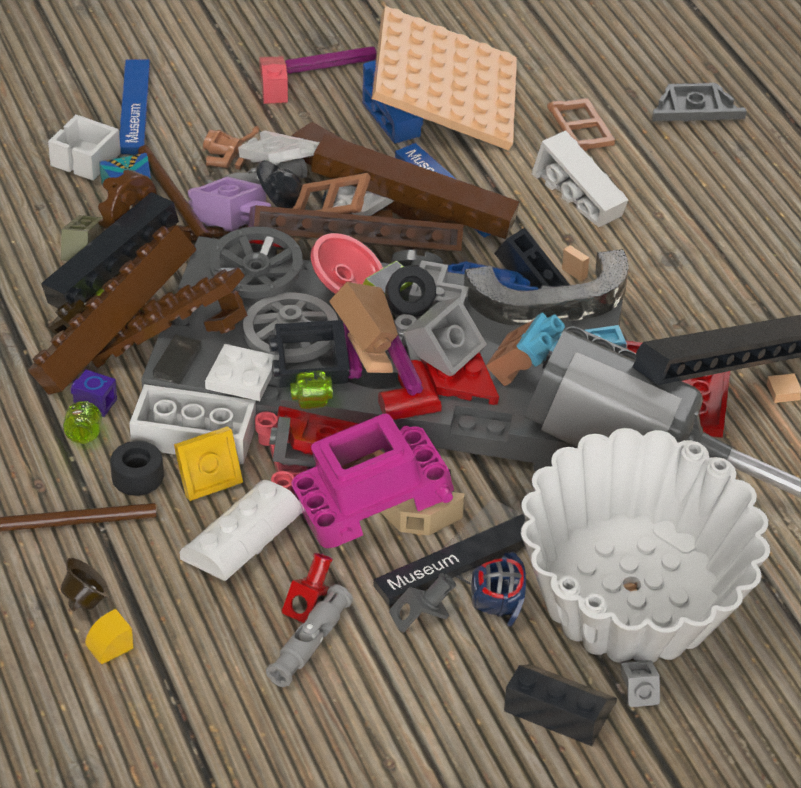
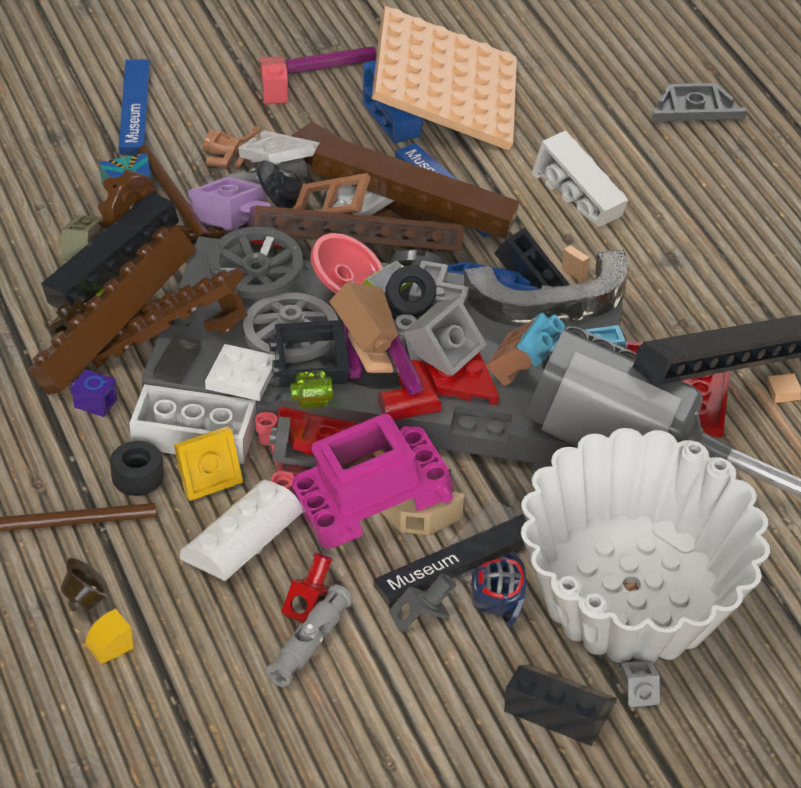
(82, 422): clear neon green head -> none
(83, 146): white piece -> none
(559, 106): nougat window -> none

